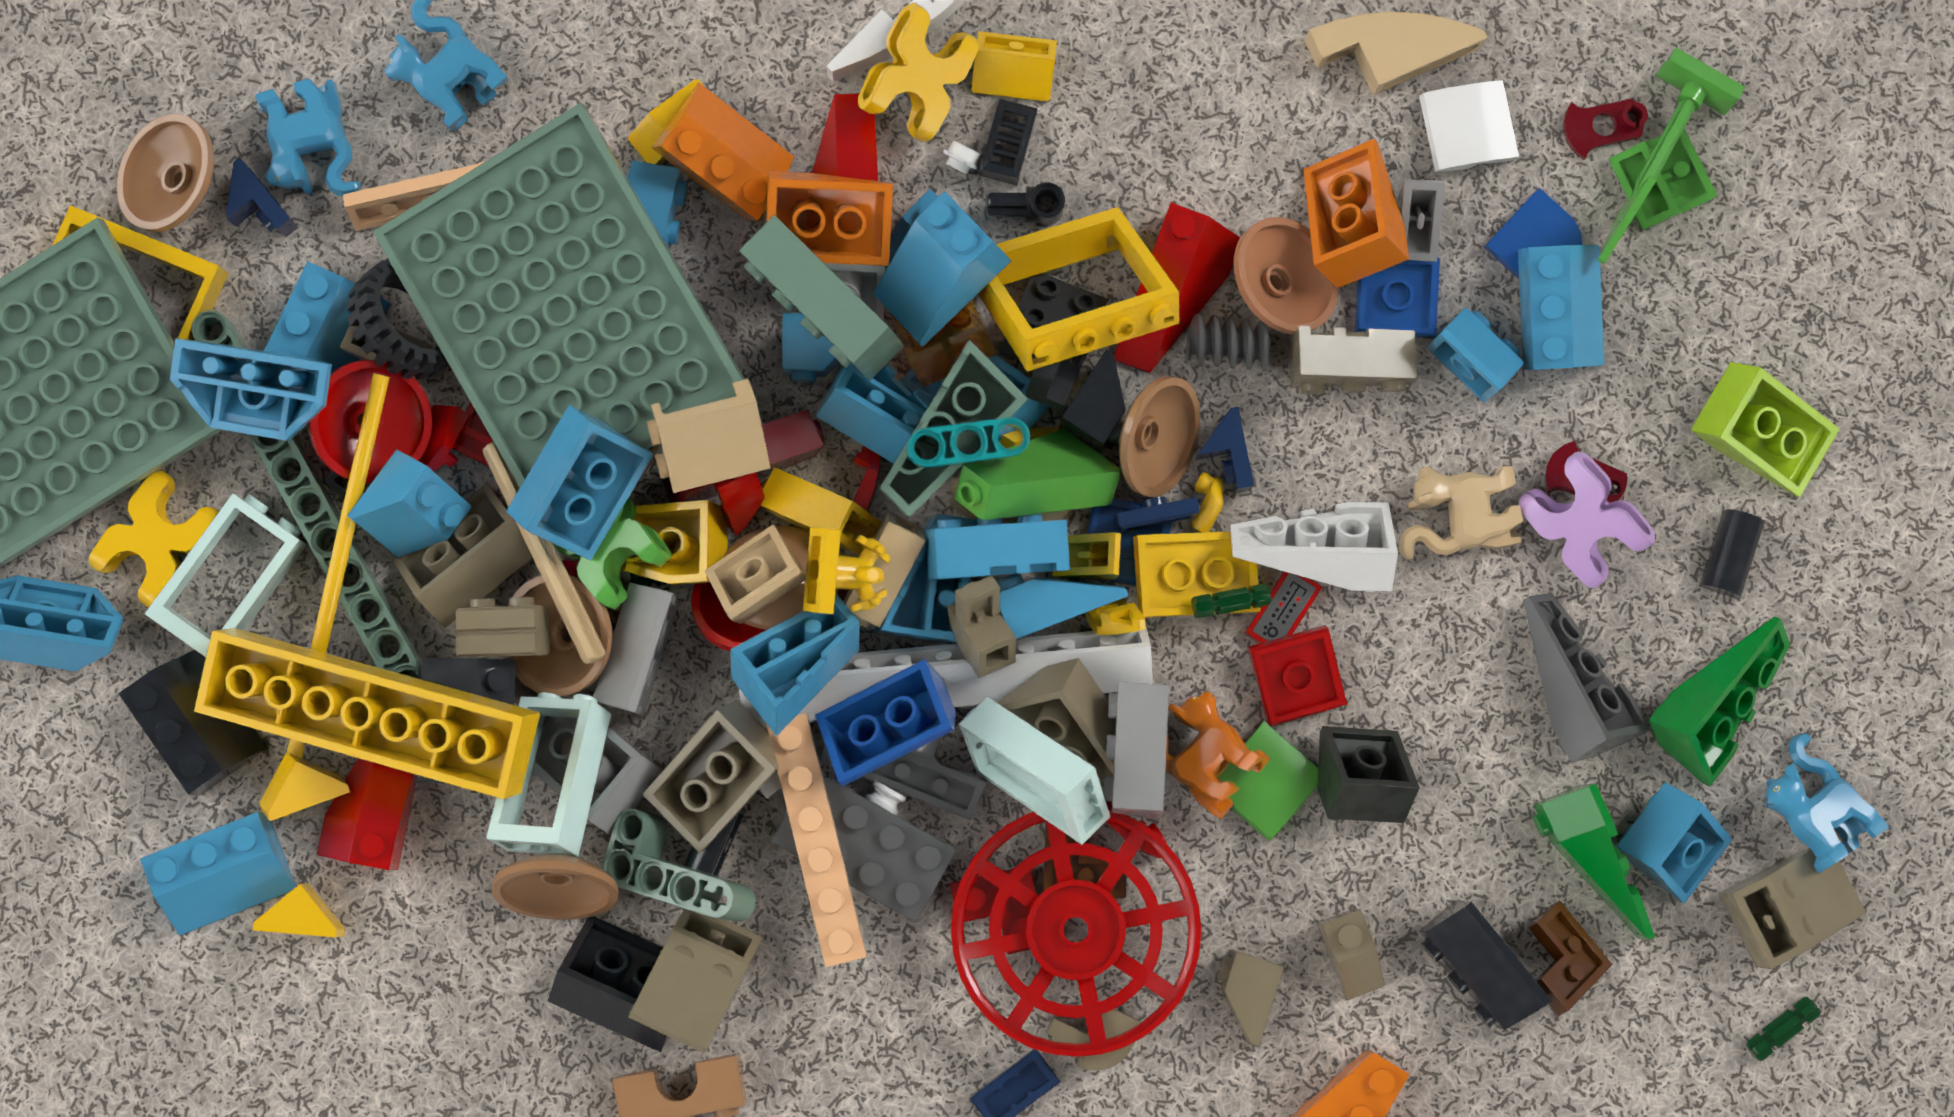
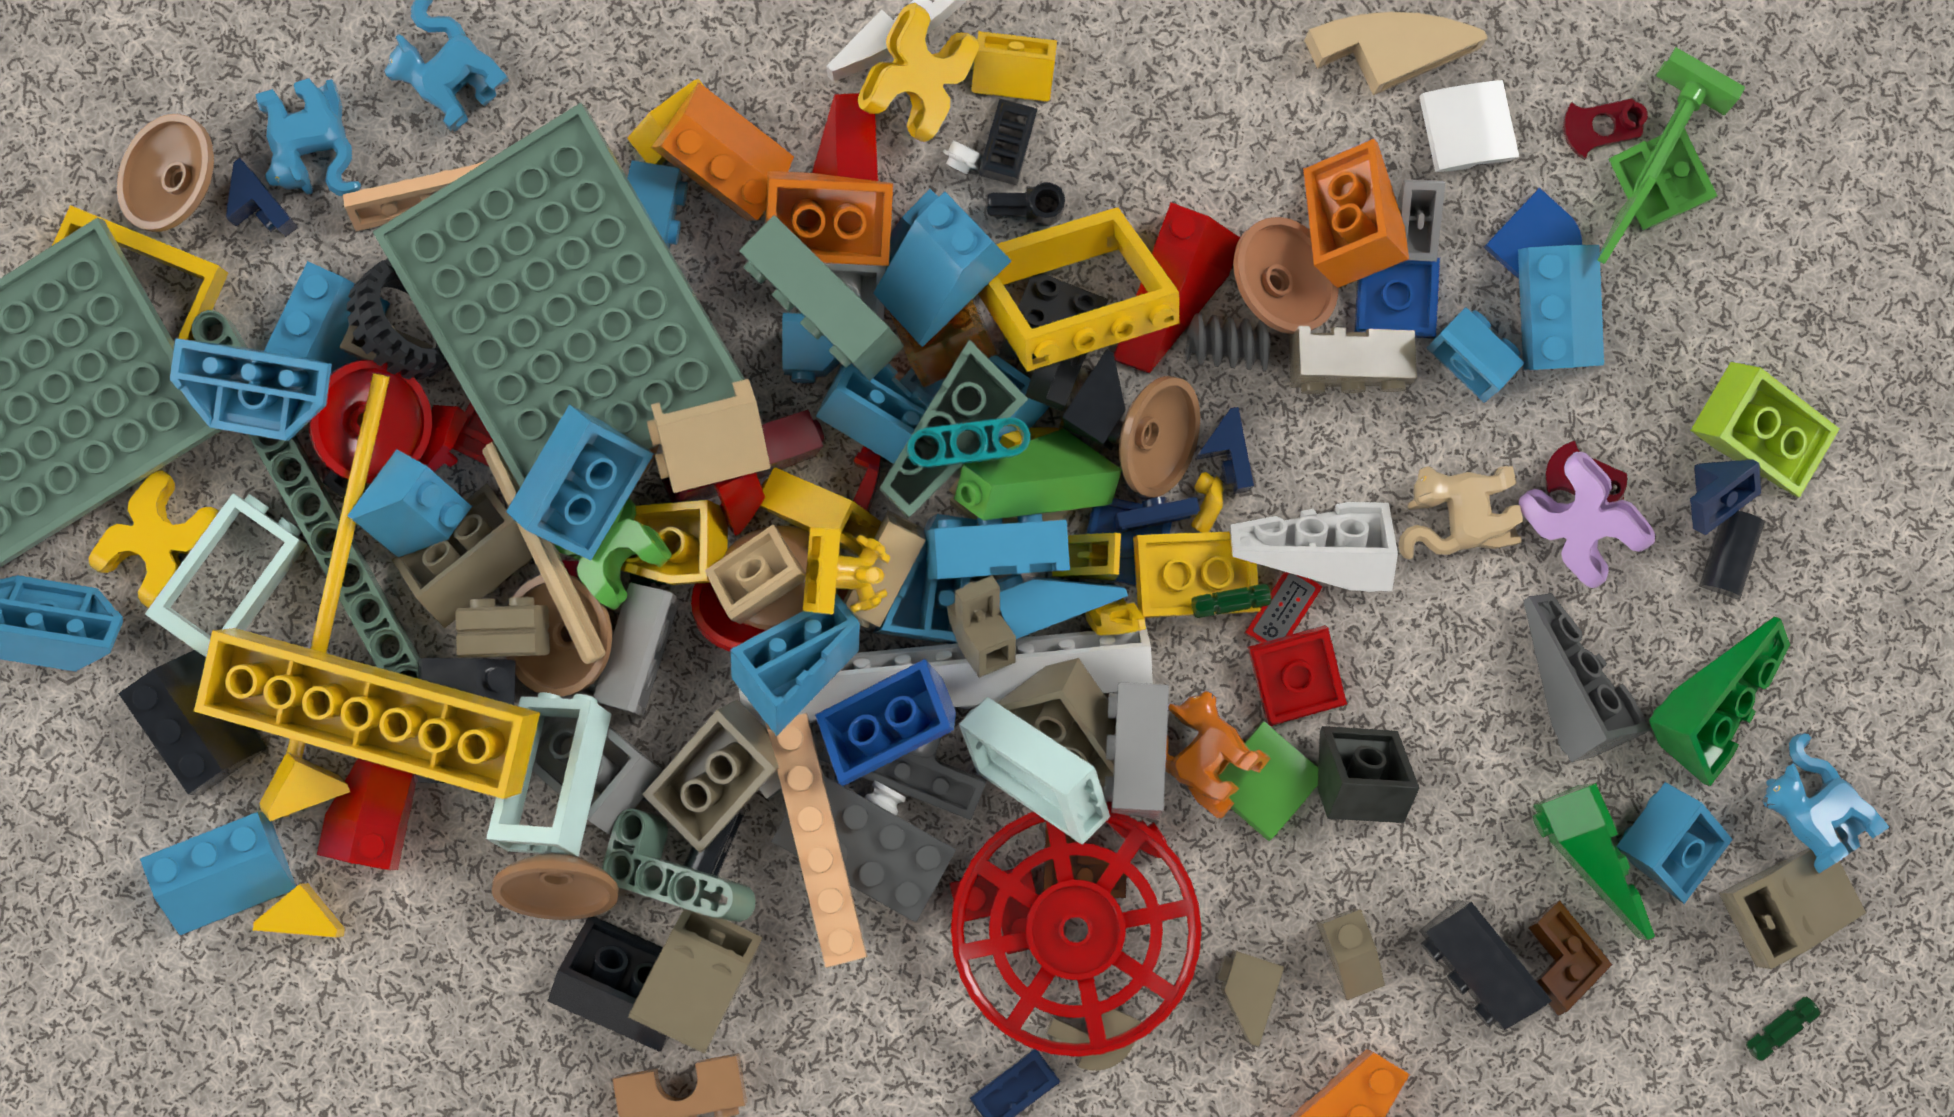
(1722, 491): none -> dark blue slope

